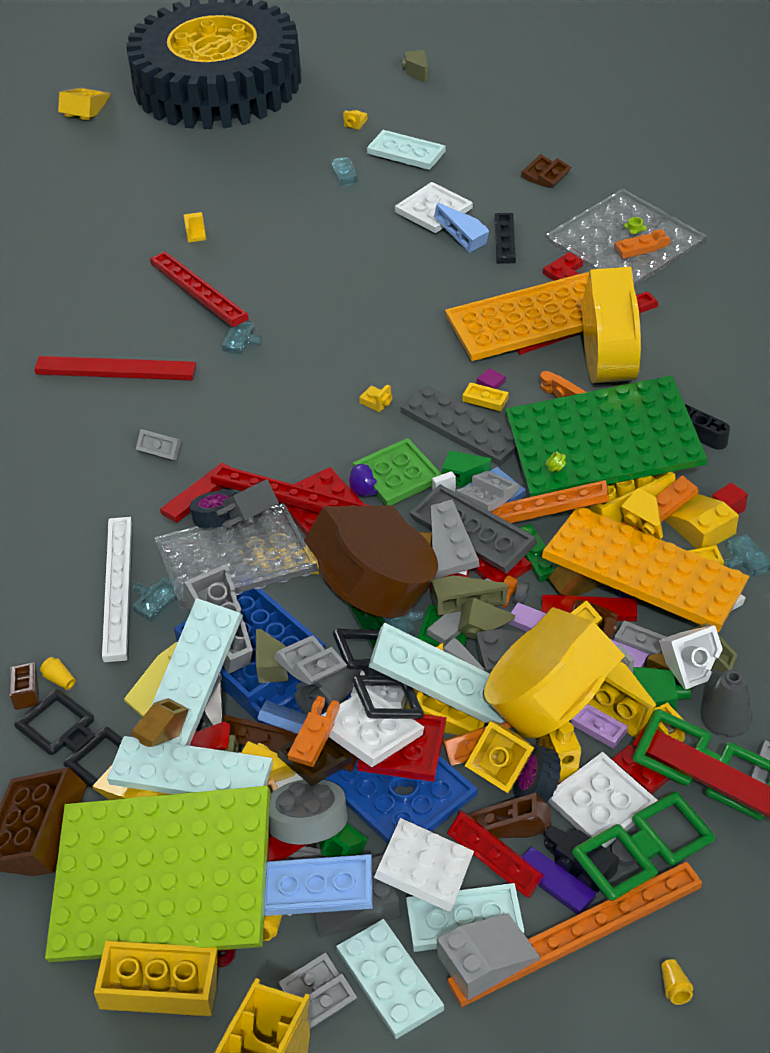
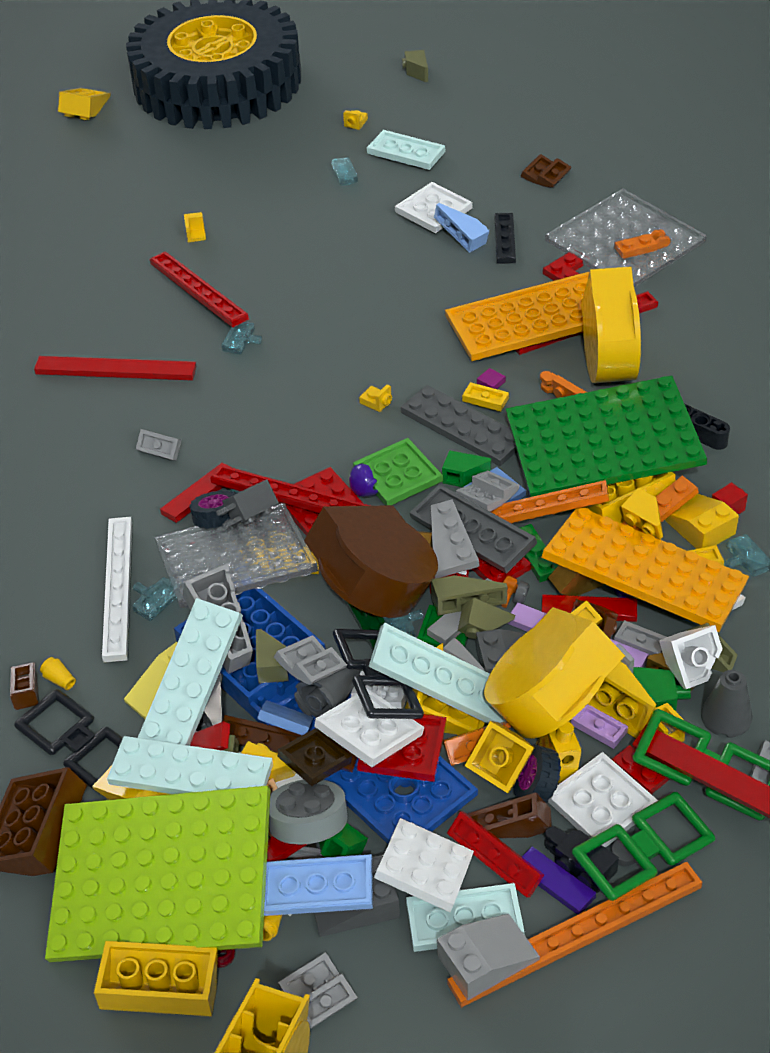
(160, 723): pearl gold slope -> none
(314, 733): orange hinge -> none
(390, 978): light aqua plate -> none
(446, 480): white tile -> none
(556, 461): lime plate -> none
(635, 225): lime plate -> none
(676, 983): yellow cone -> none

